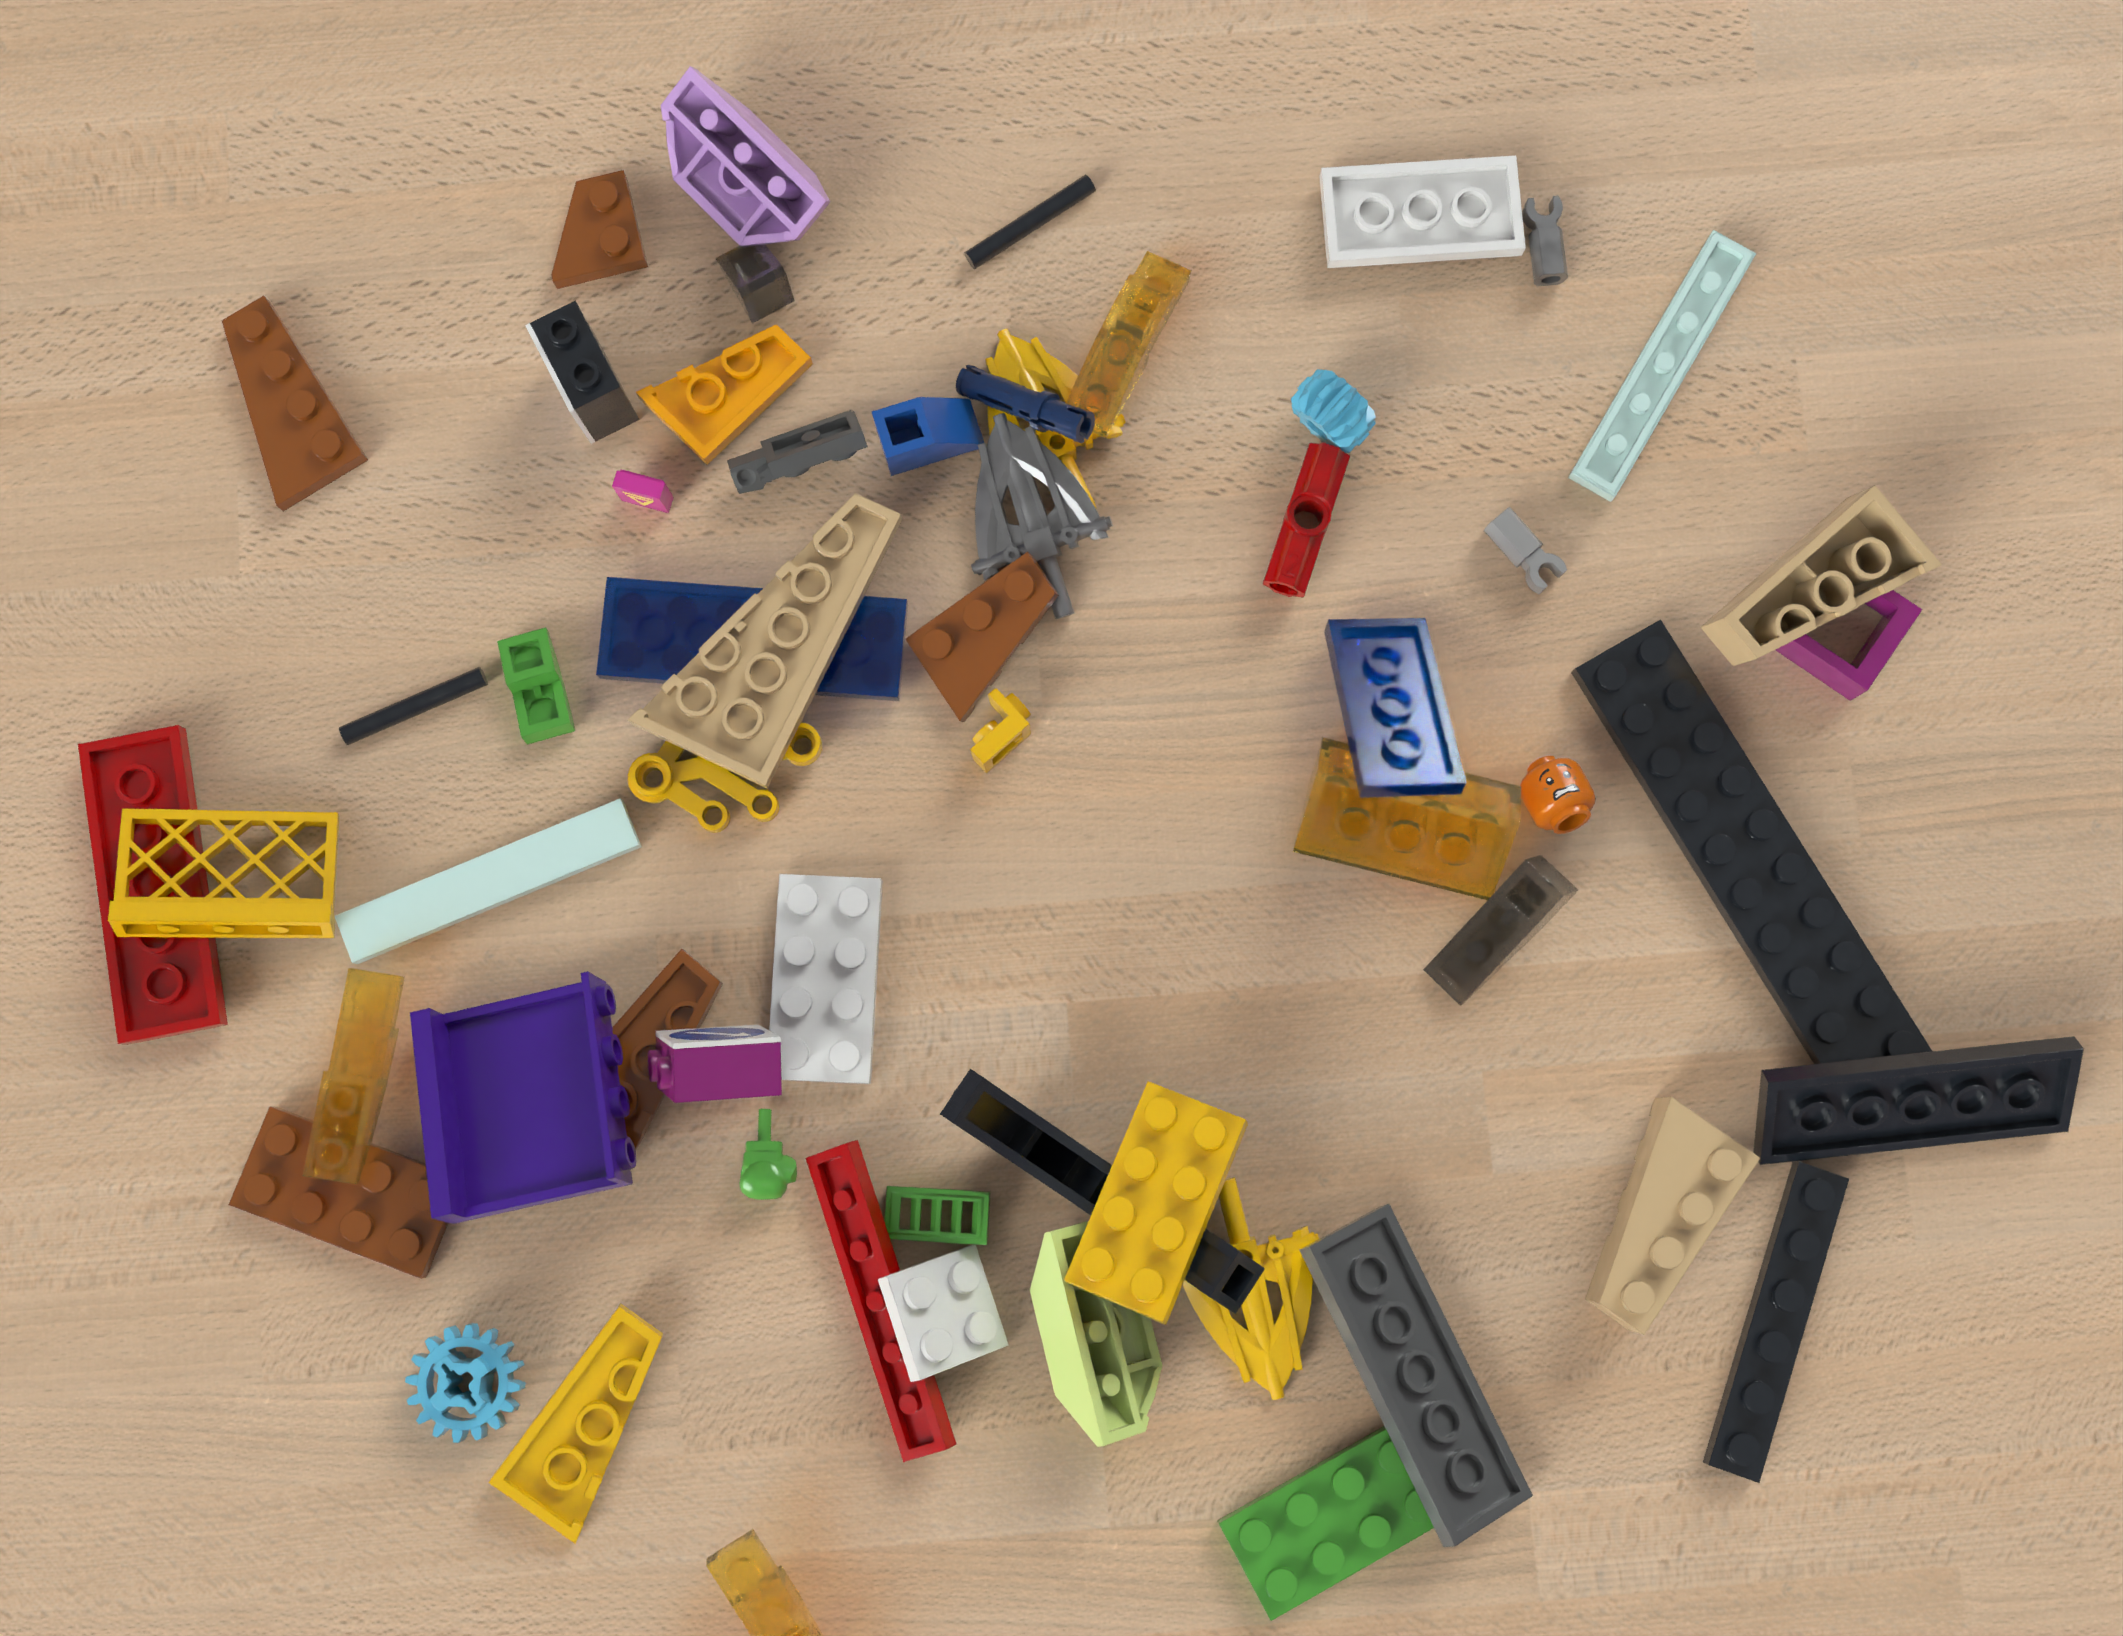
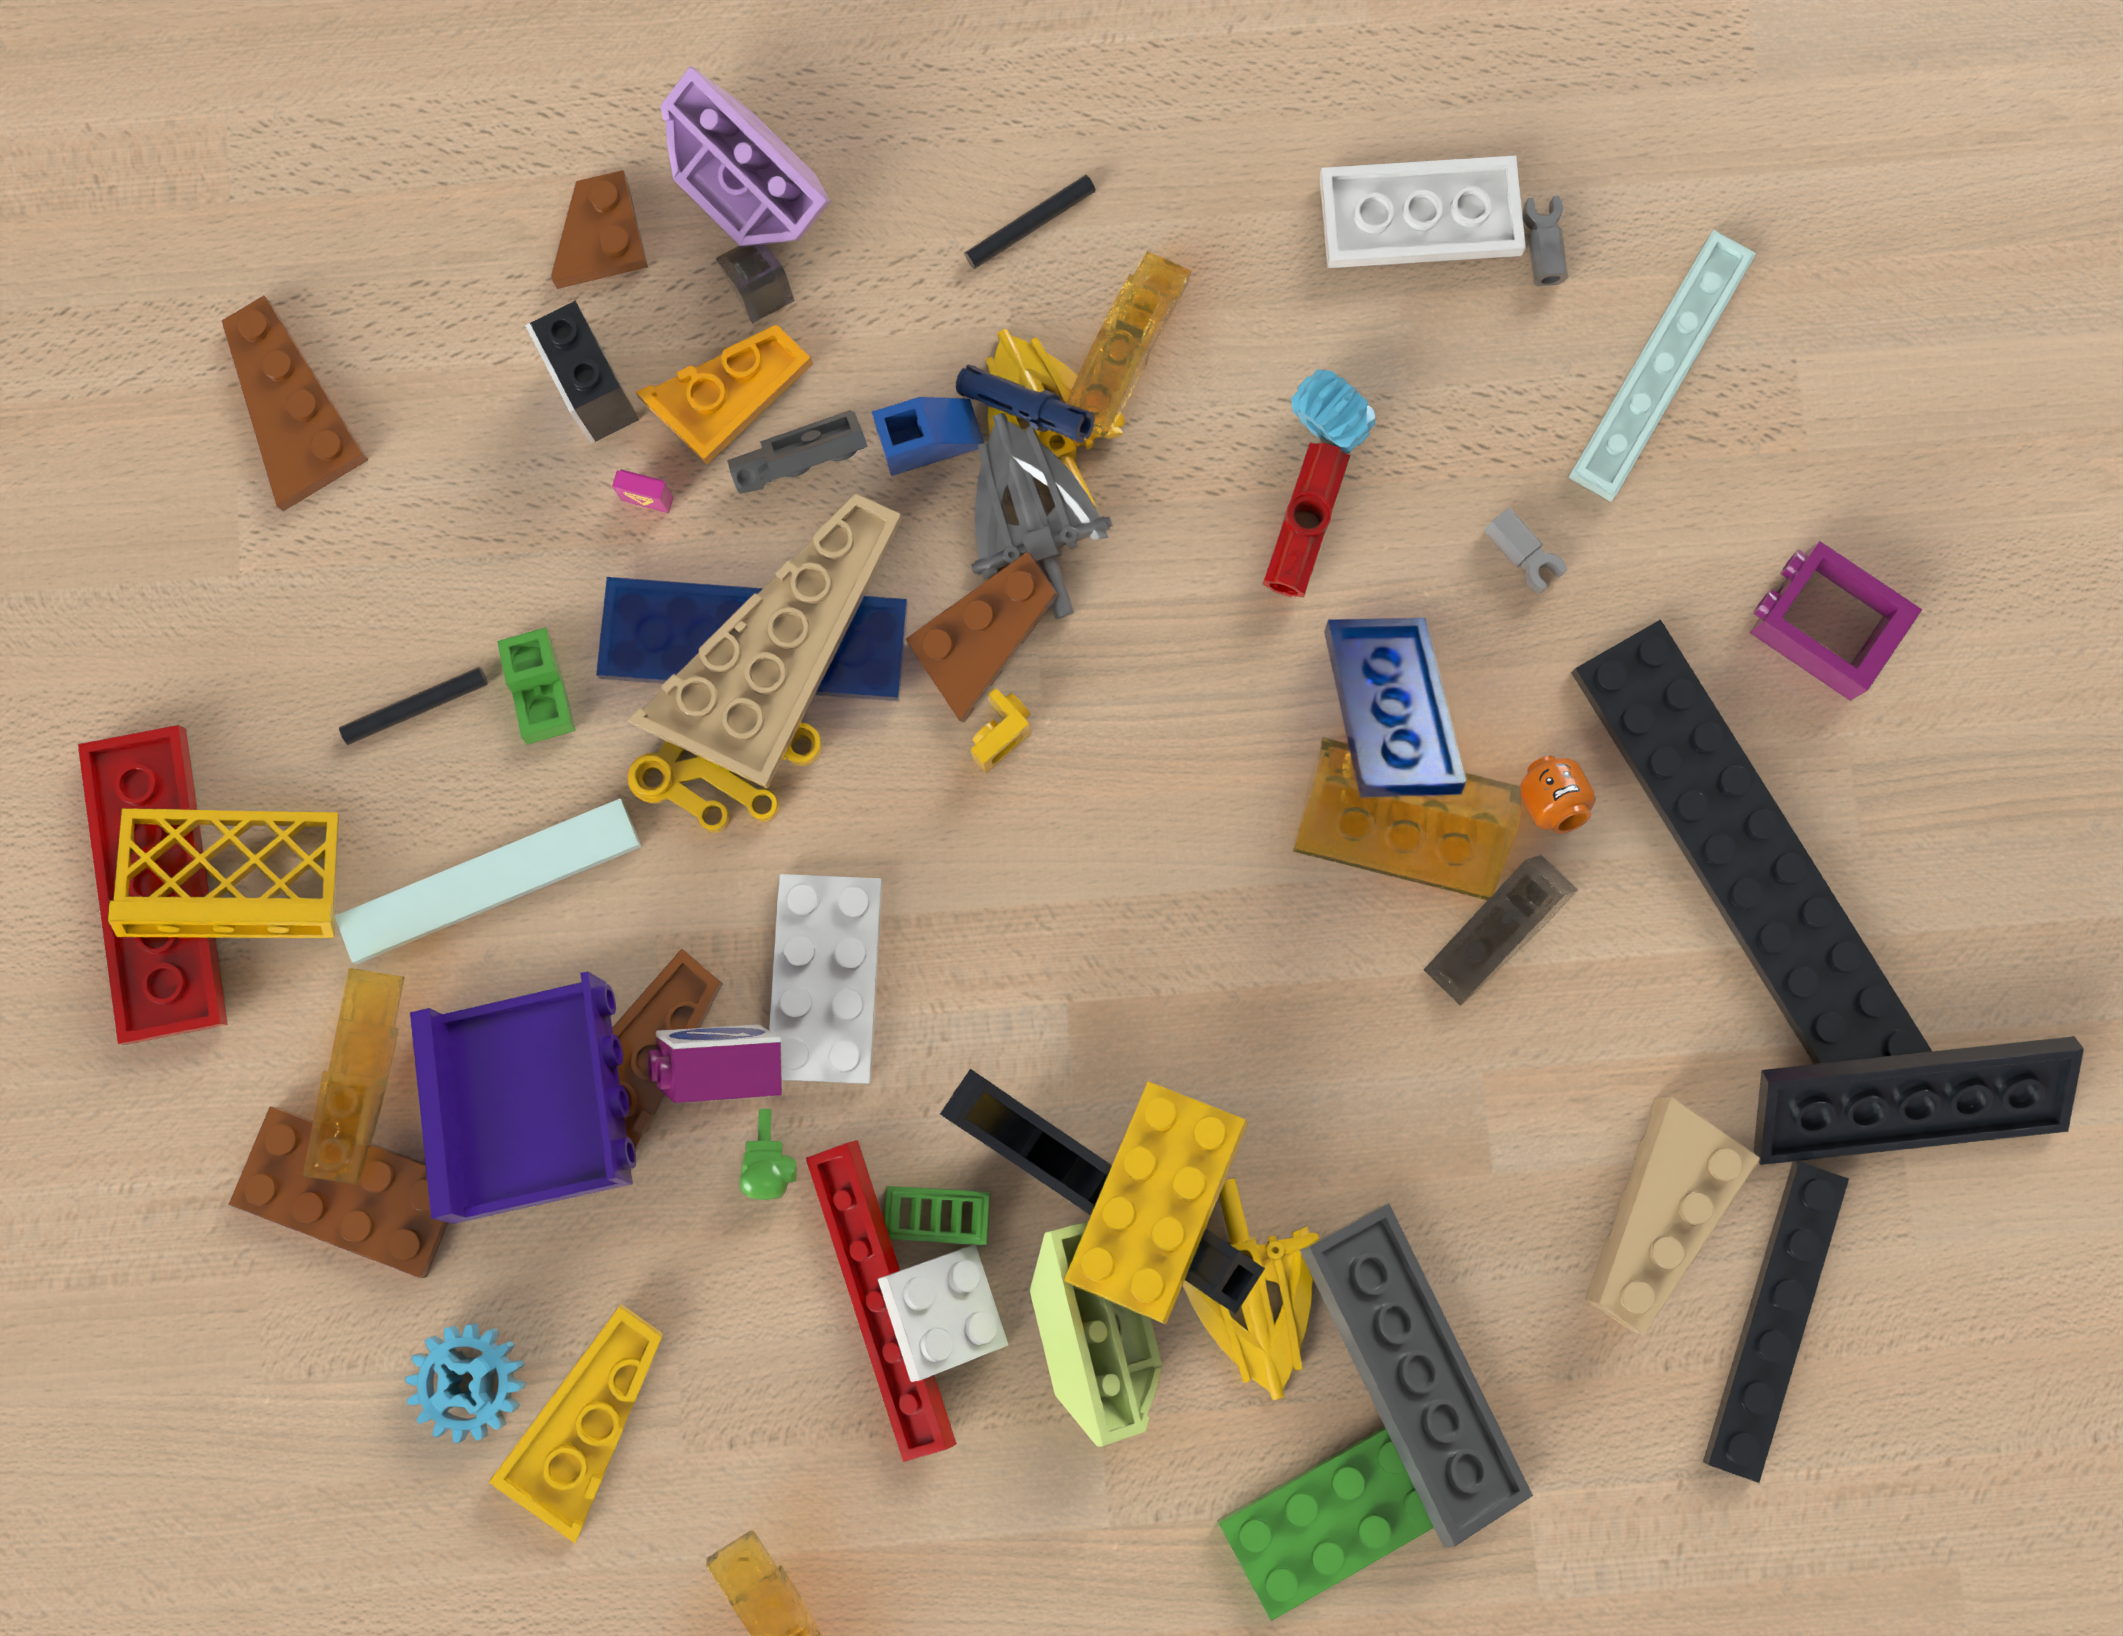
(1831, 570): tan wedge -> none

